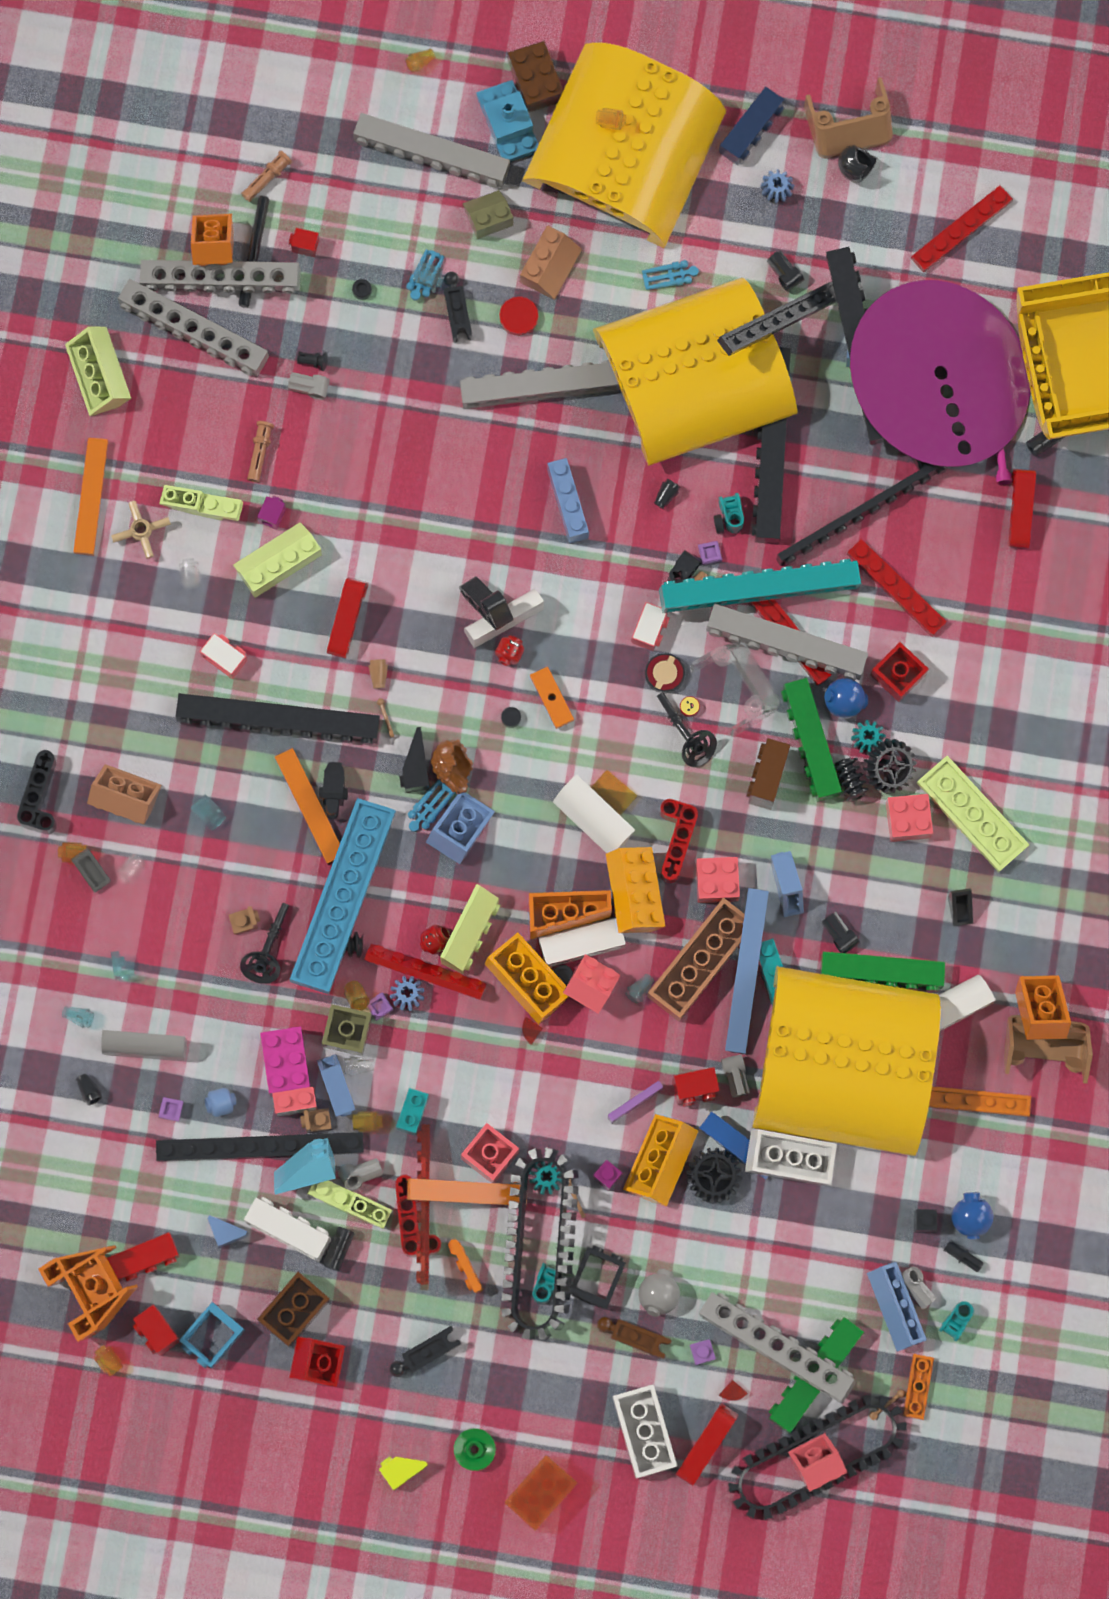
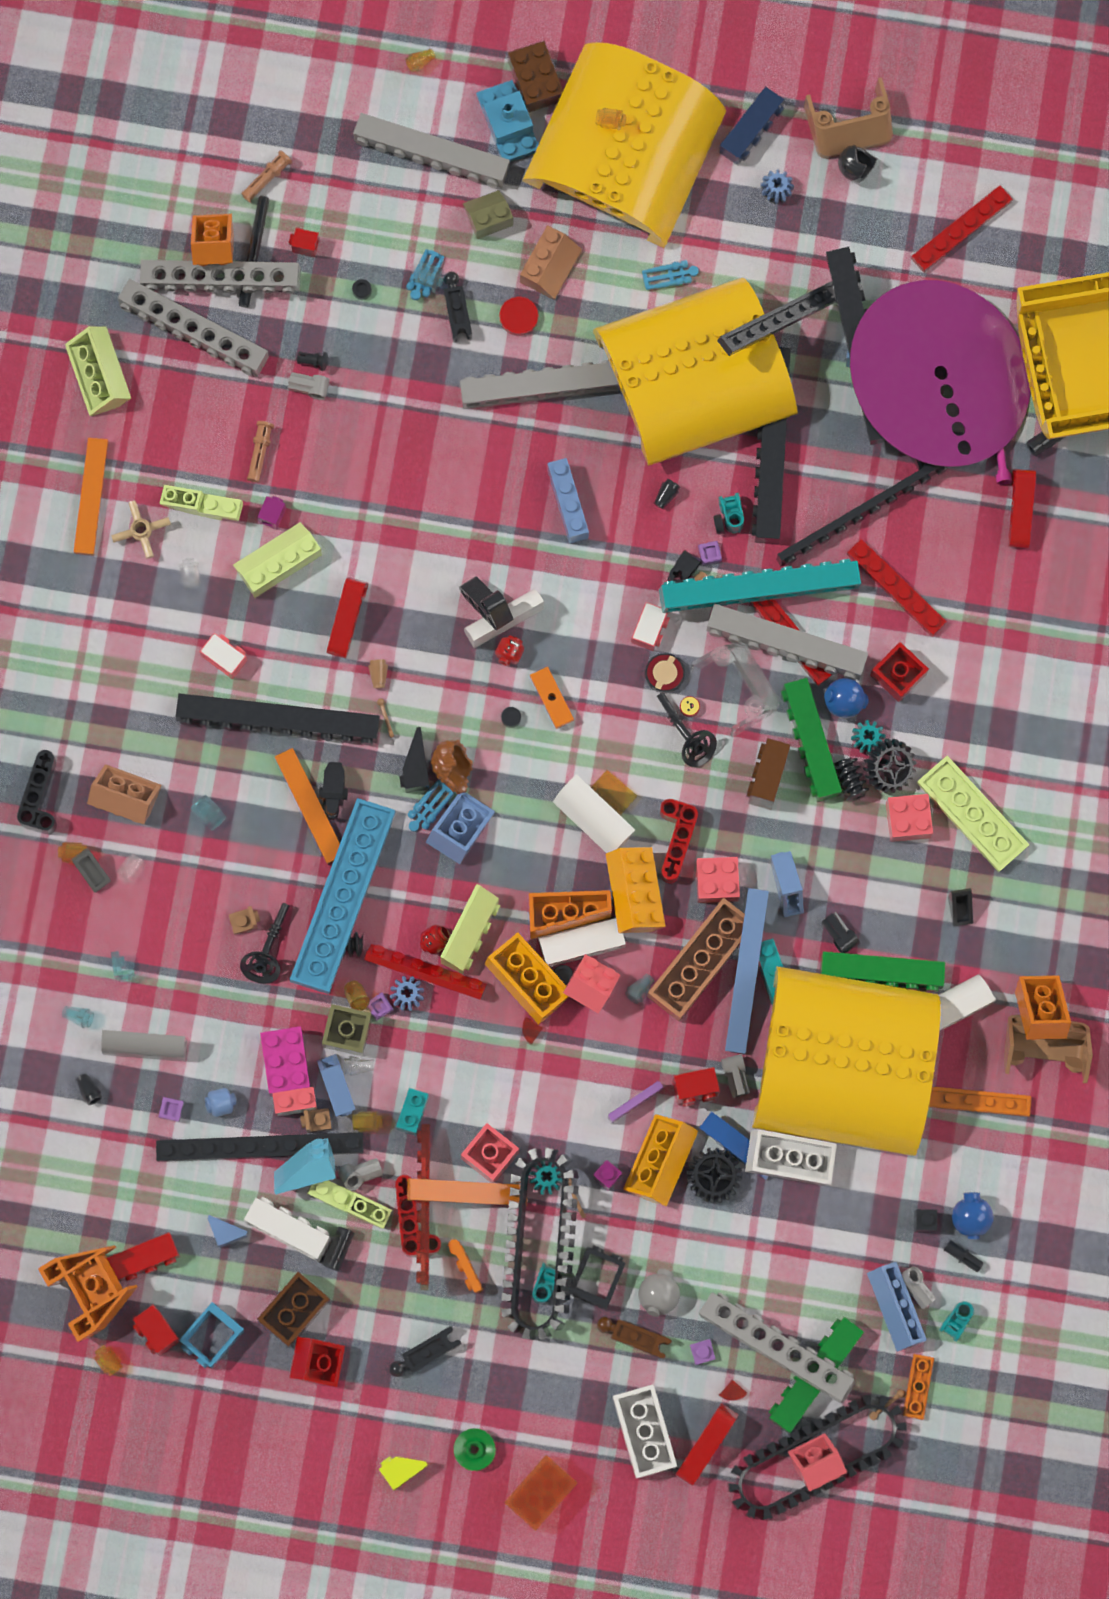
(787, 274): black piece -> none

